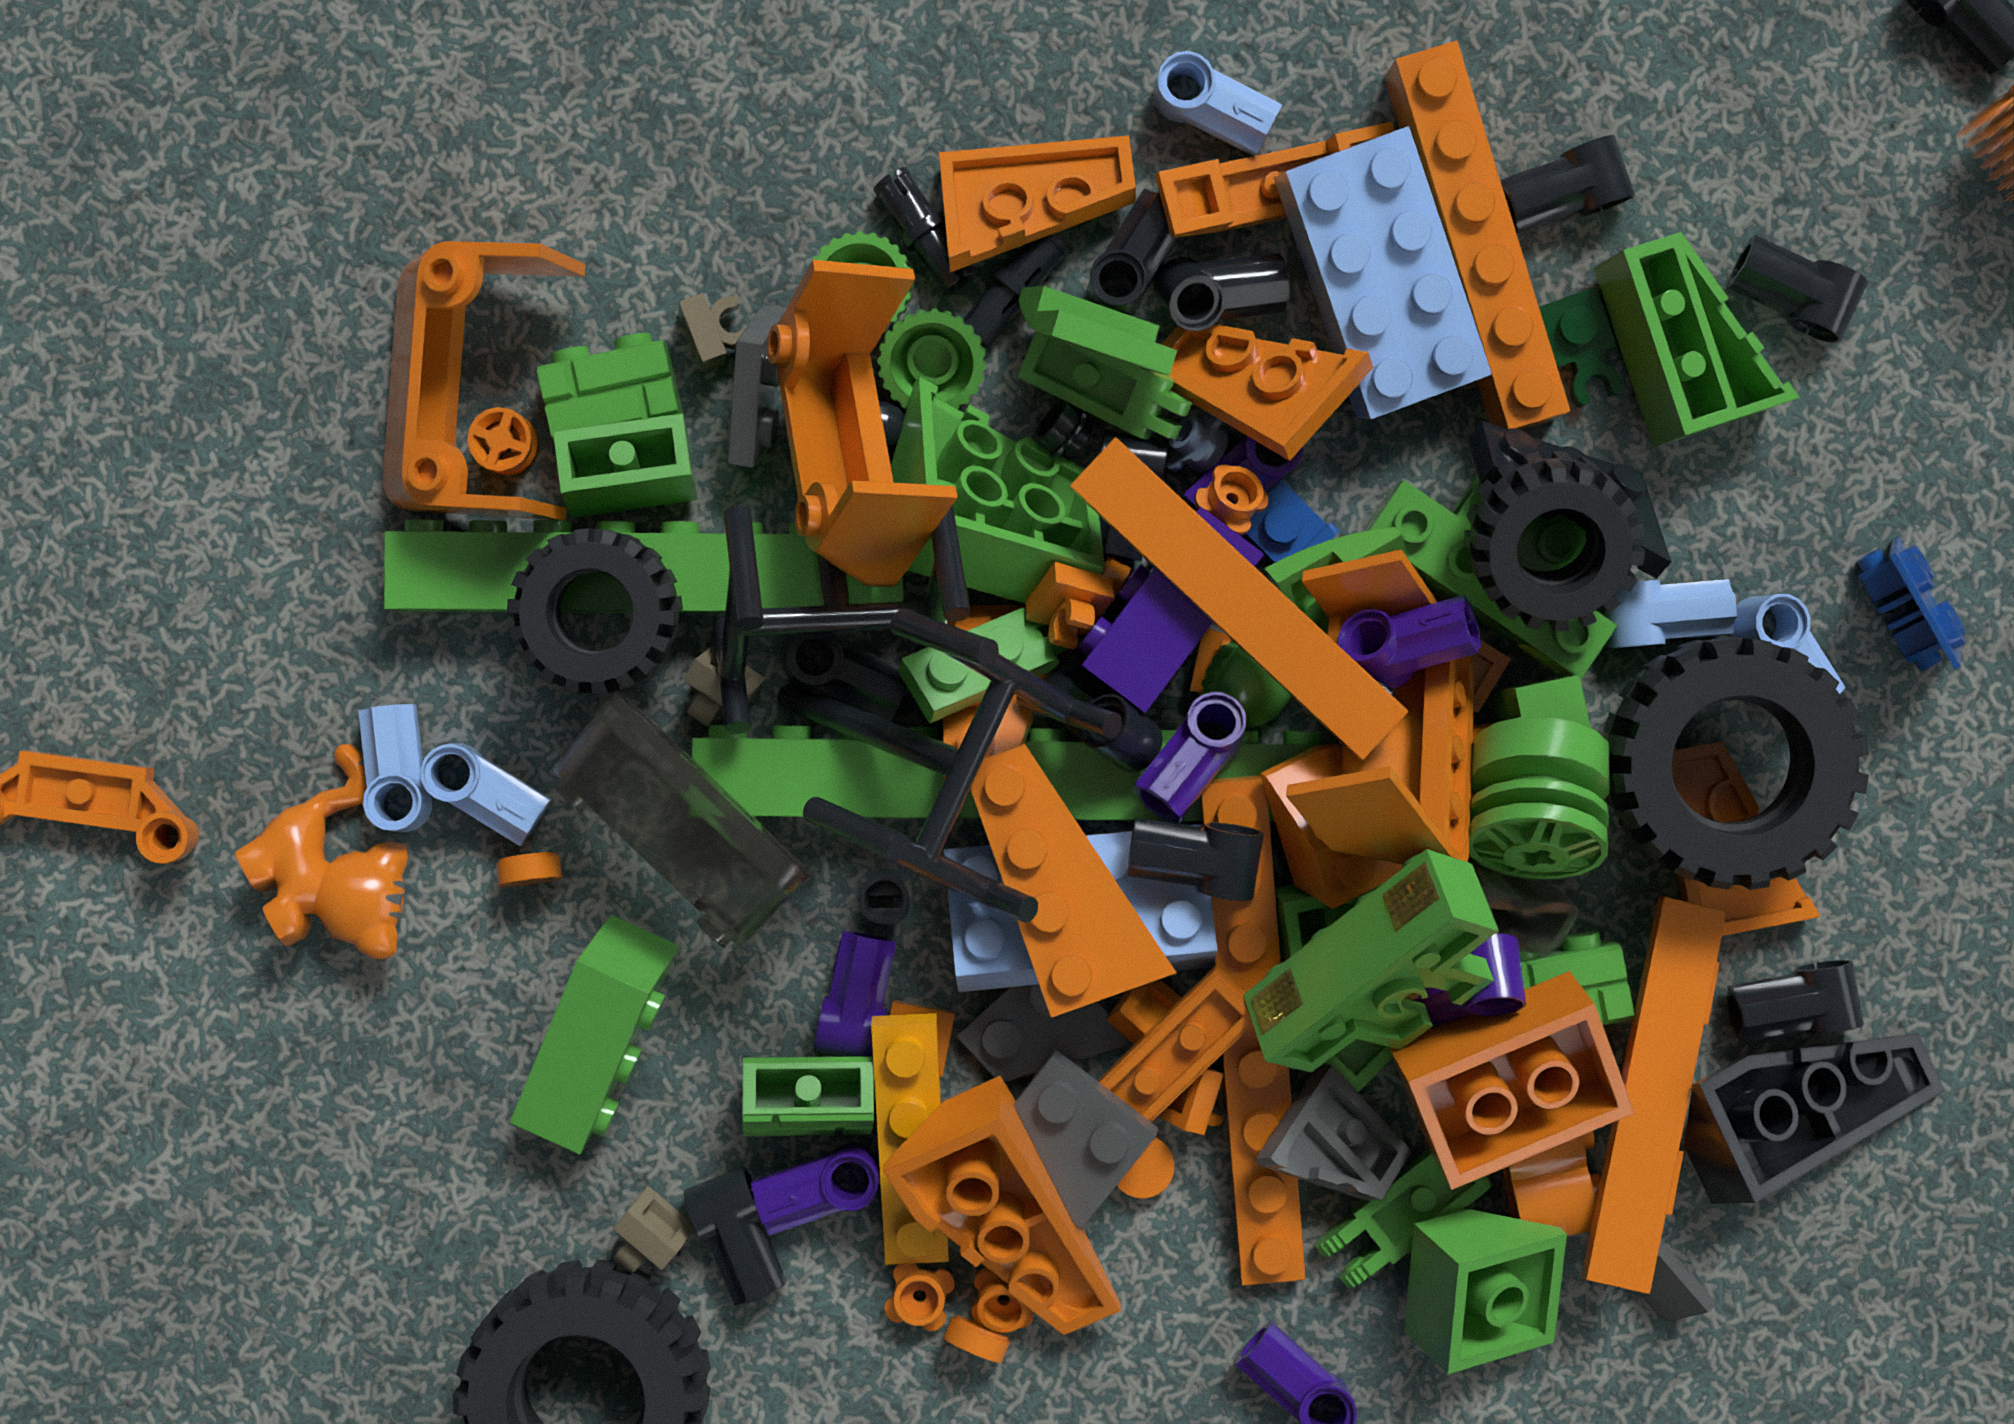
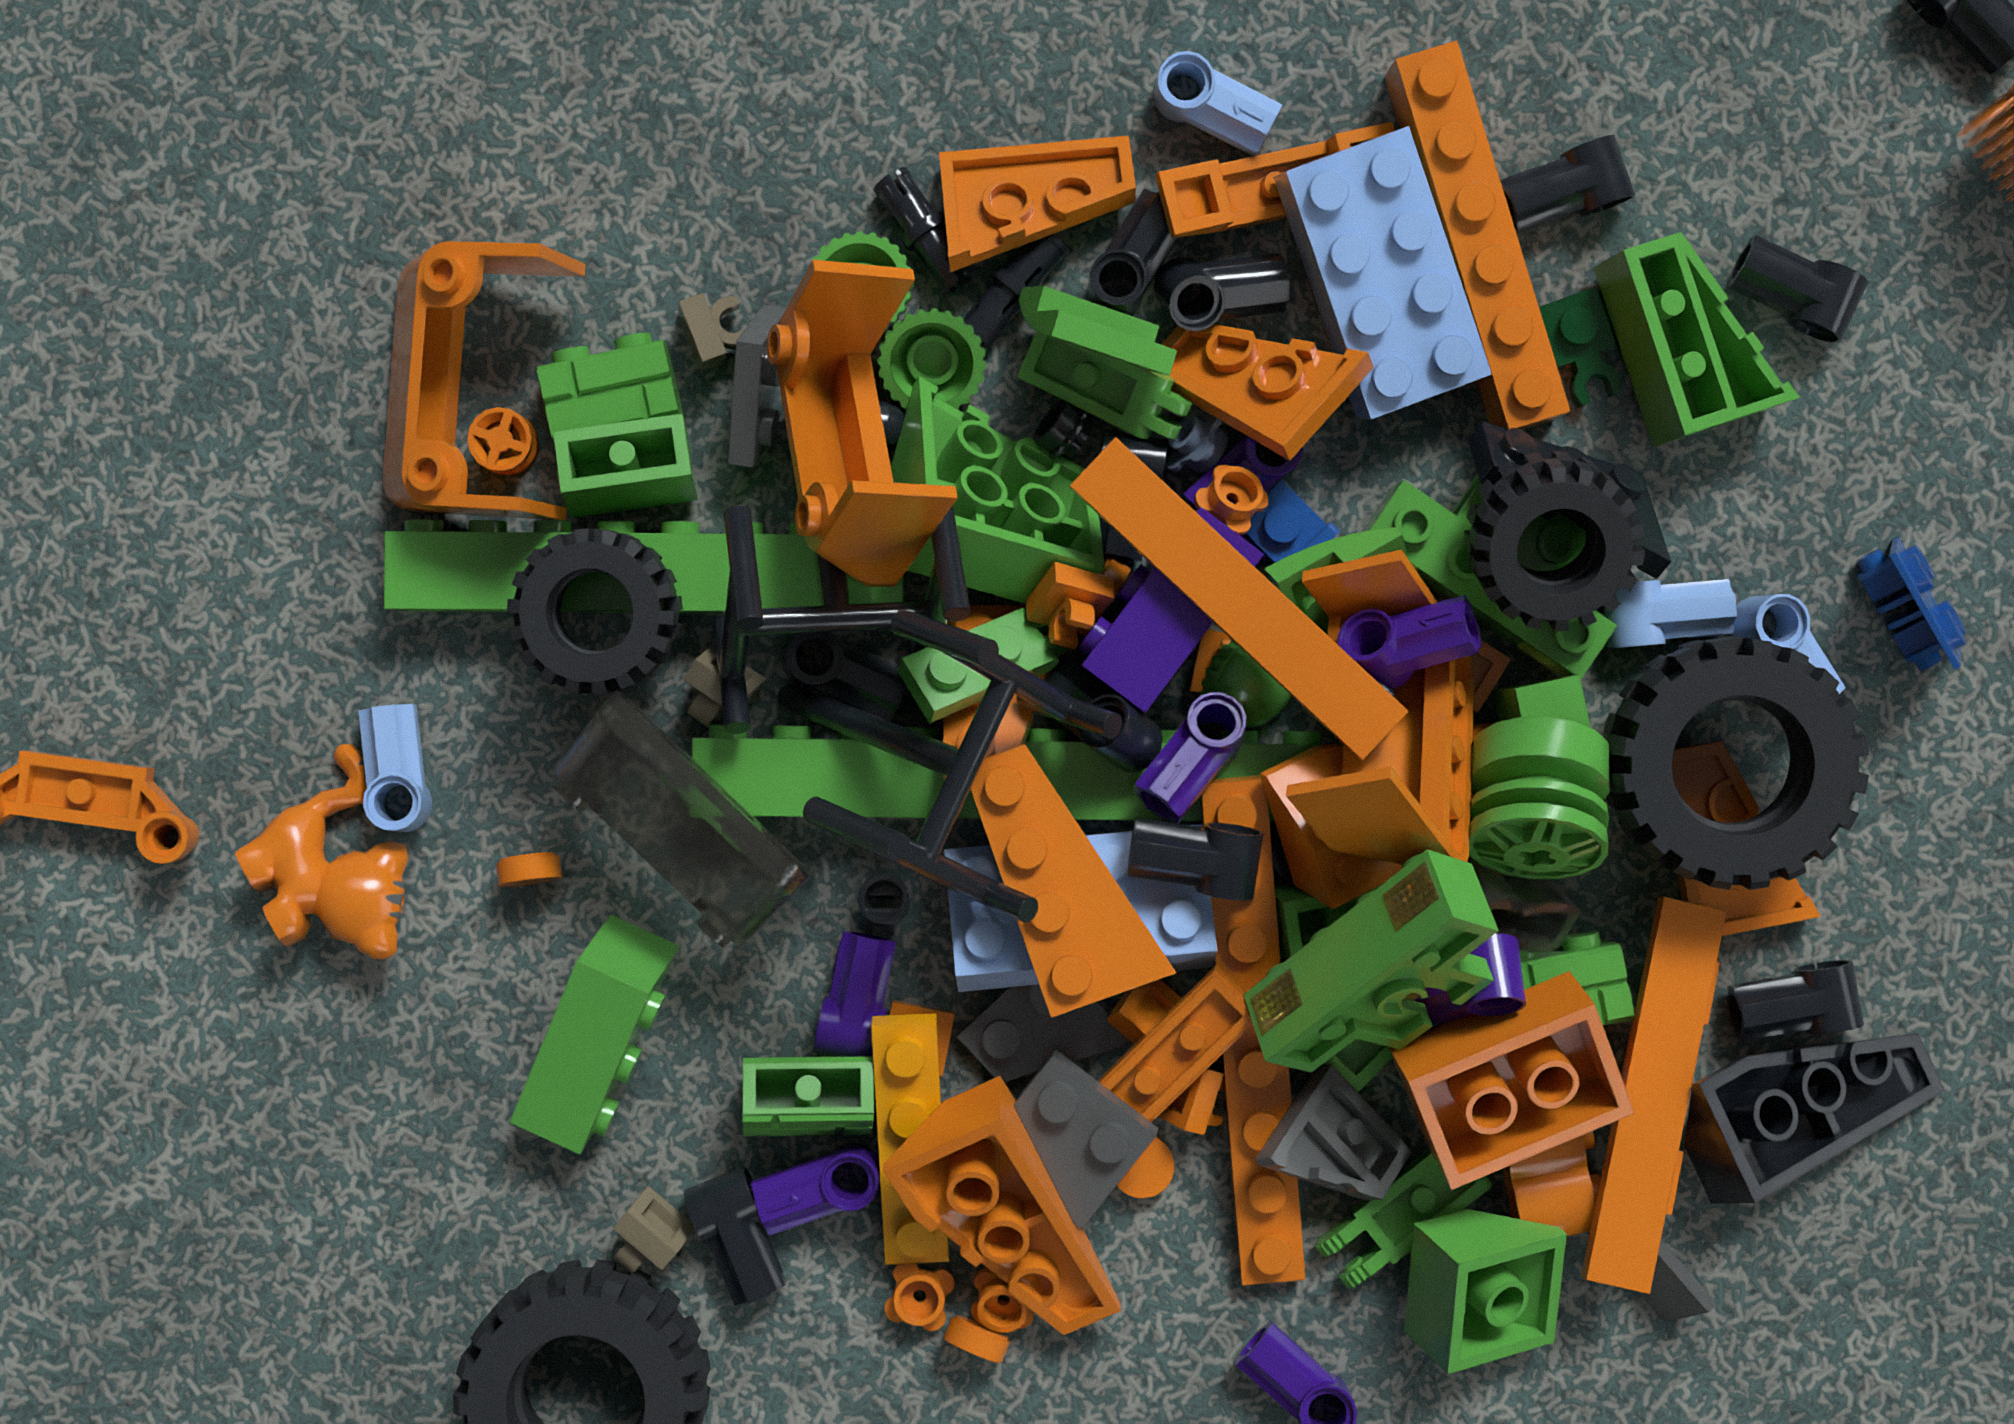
(489, 795): light blue piece -> none

